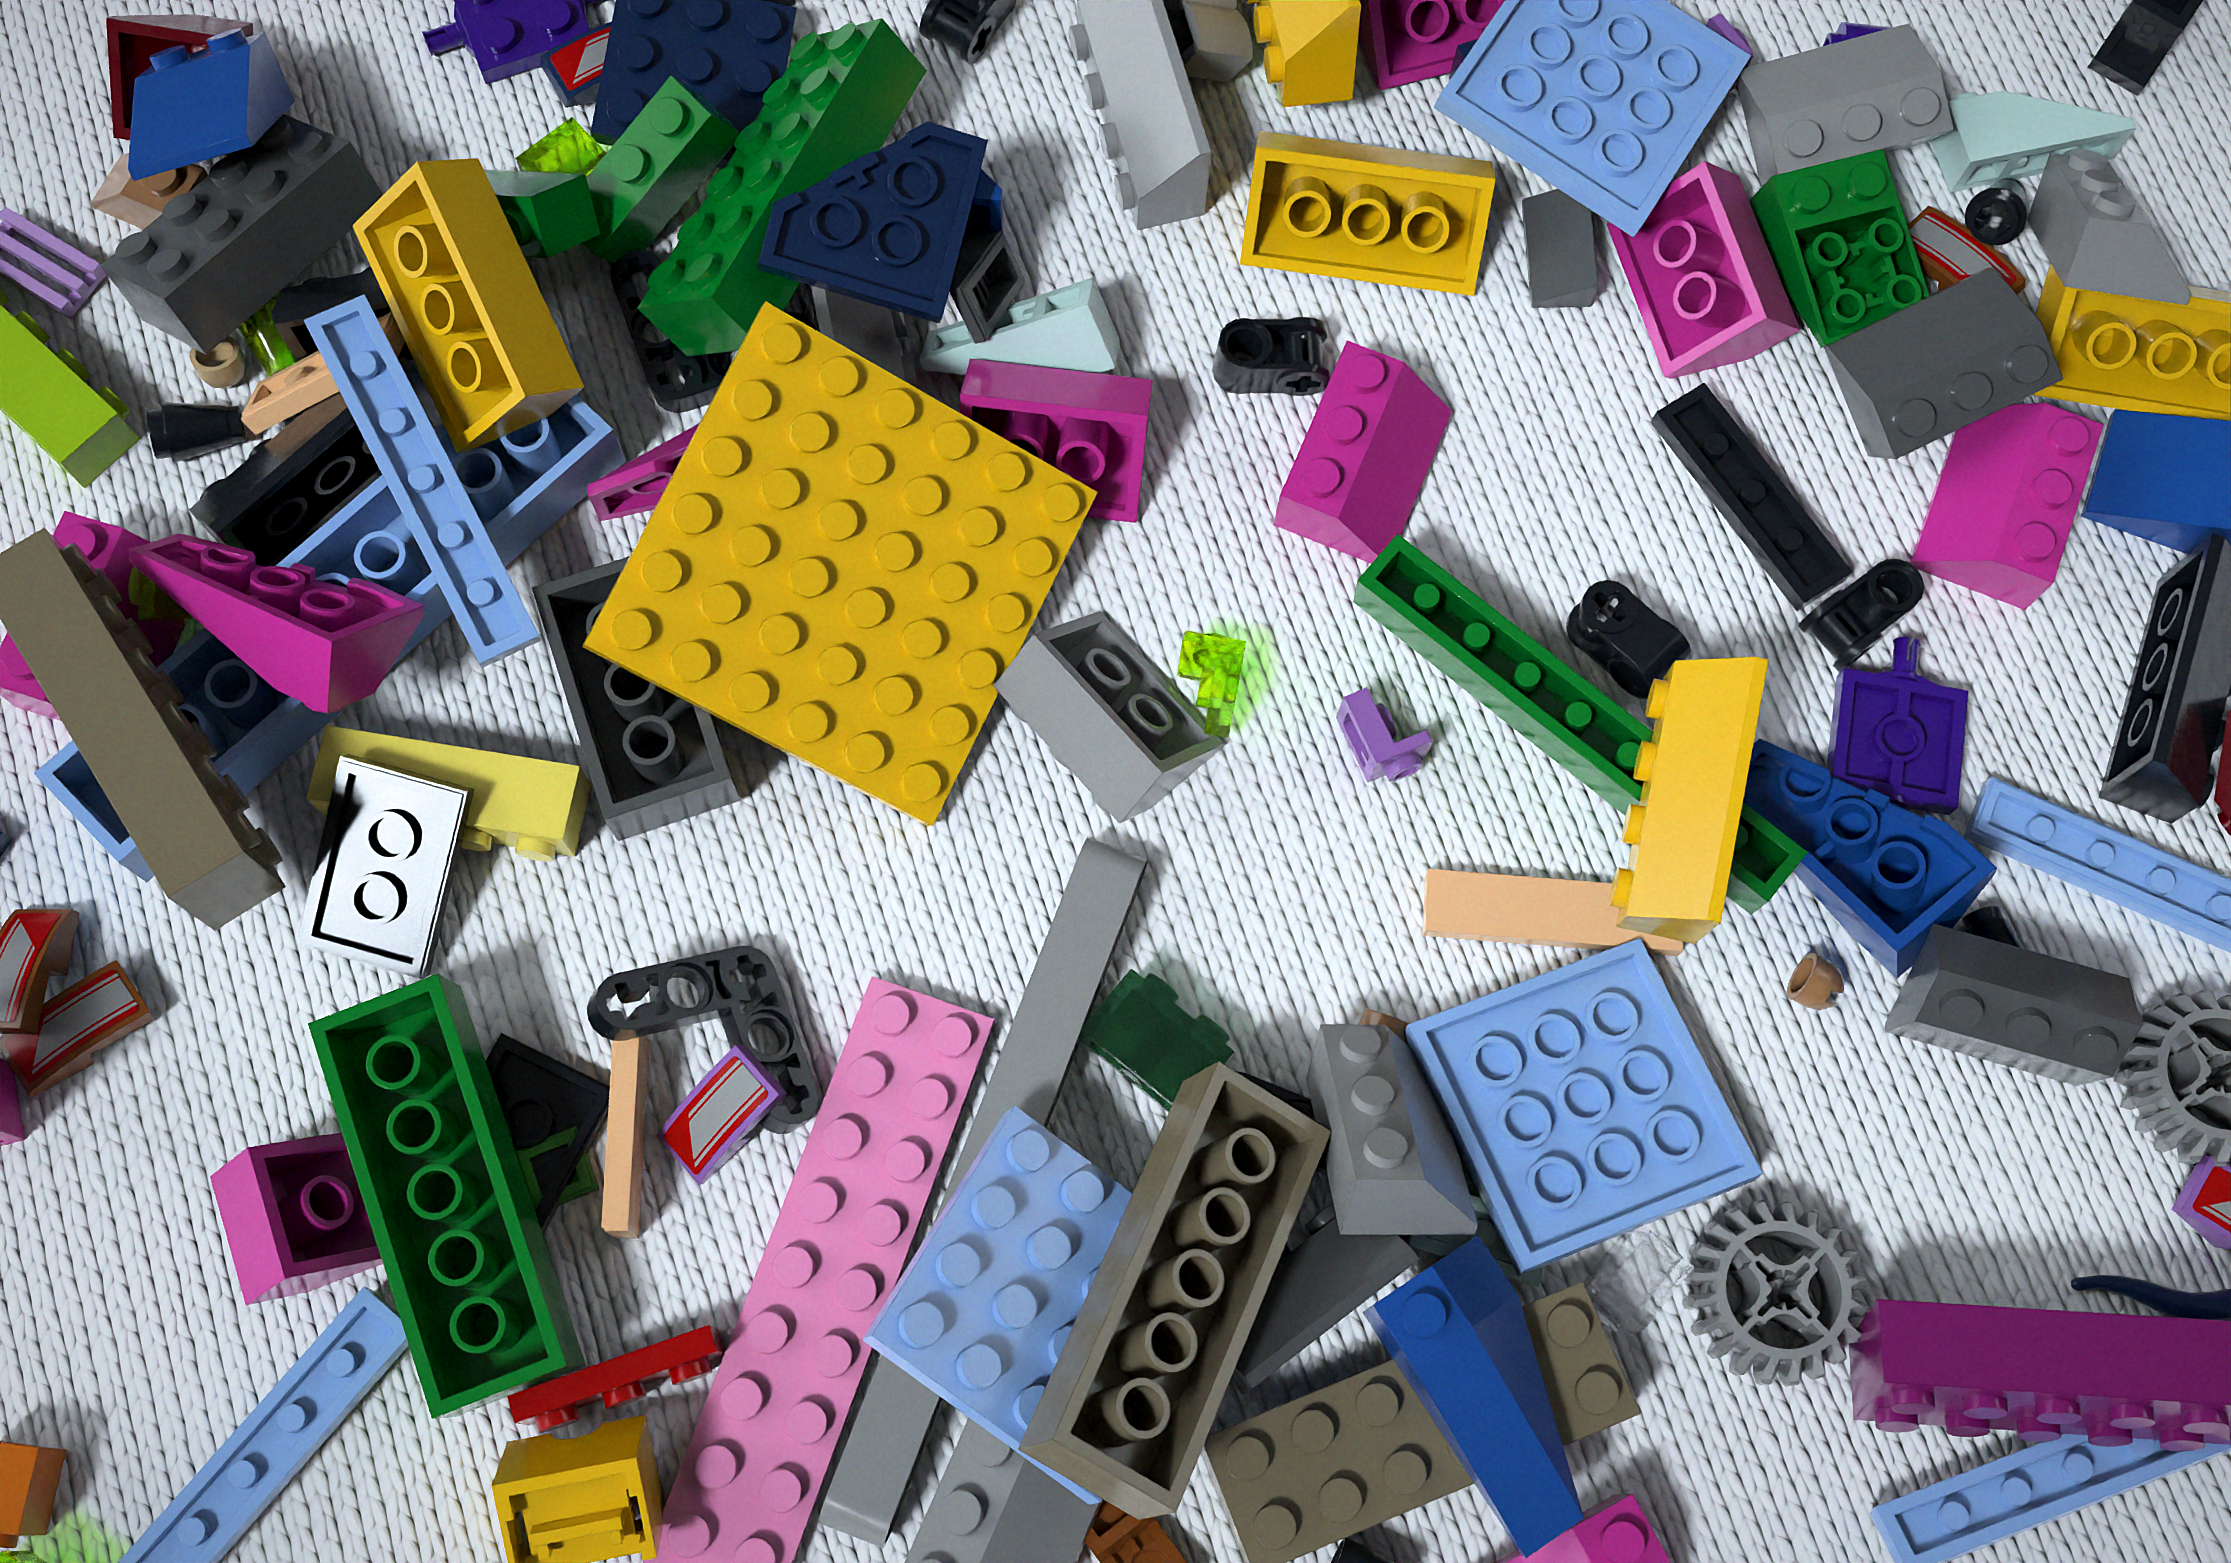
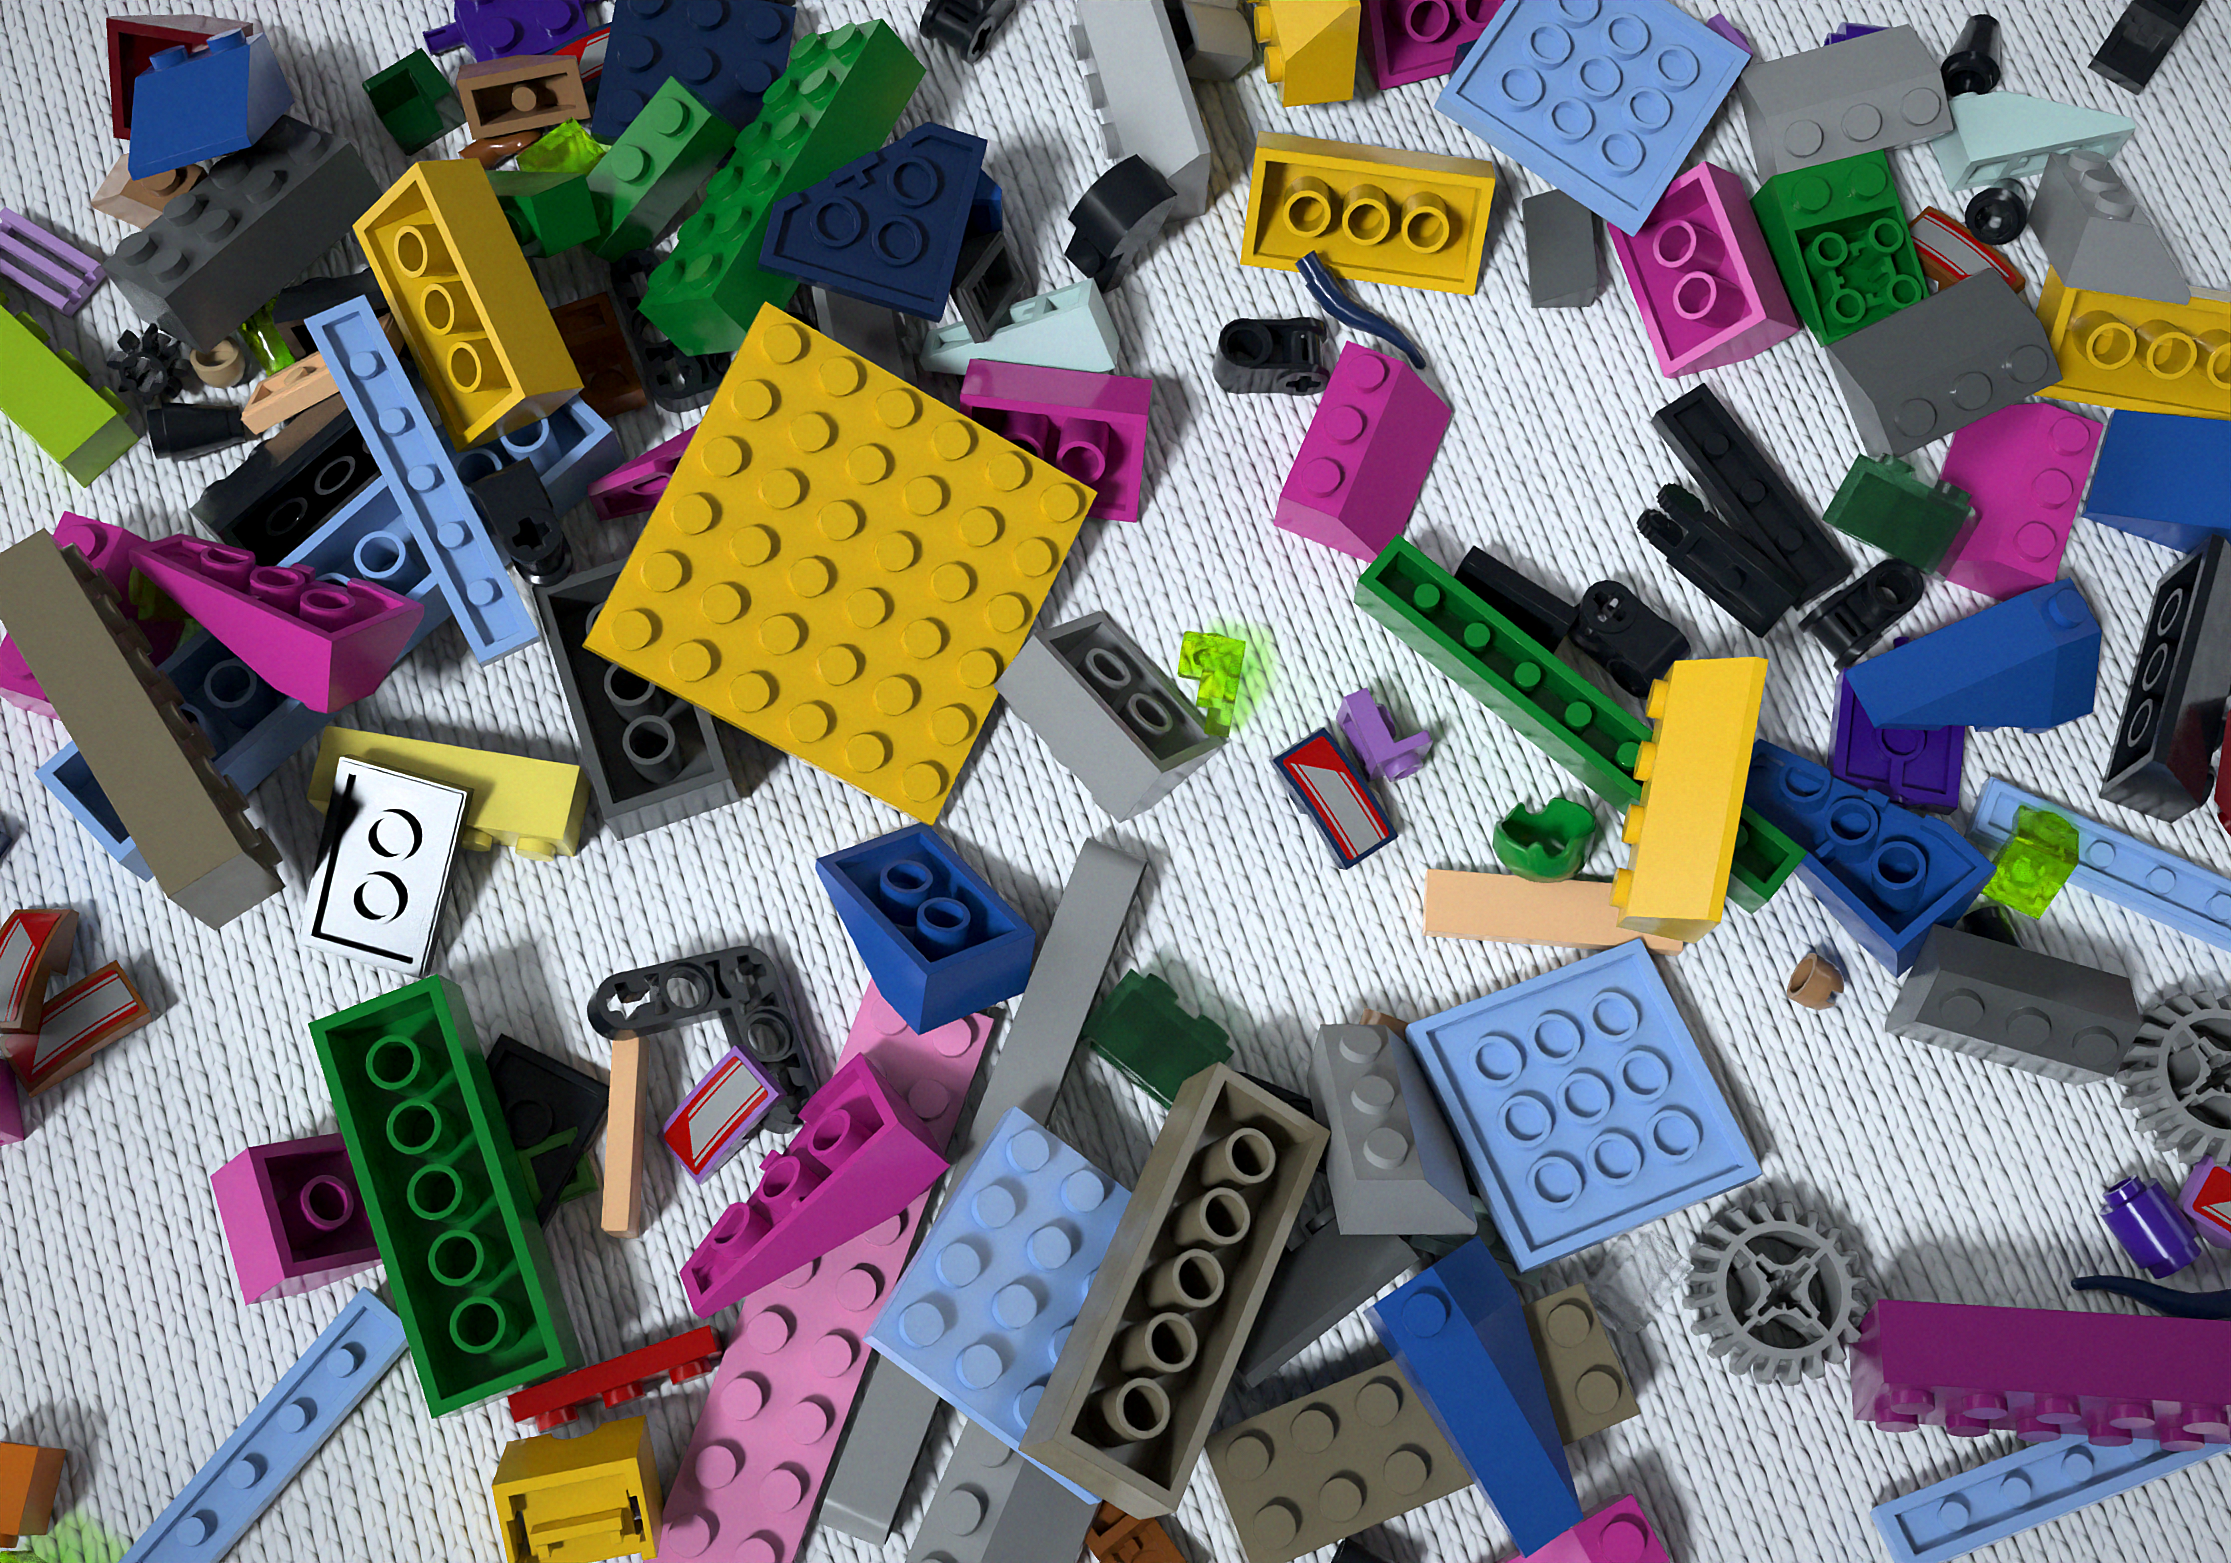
(137, 371): none -> black gear
(414, 102): none -> dark green panel
(497, 148): none -> dark orange arm
(521, 93): none -> medium nougat slope
(524, 519): none -> black piece
(599, 355): none -> dark orange slope
(839, 1177): none -> dark pink wedge
(928, 926): none -> blue slope
(1115, 219): none -> black brick
(1334, 798): none -> slope
(1338, 304): none -> dark blue animal
(1517, 598): none -> black plate
(1547, 843): none -> green hair
(1718, 560): none -> black hinge
(1903, 516): none -> clear green brick
(1974, 58): none -> black cone
(2006, 666): none -> blue wedge
(2034, 861): none -> clear neon green bracket
(2149, 1226): none -> dark purple brick

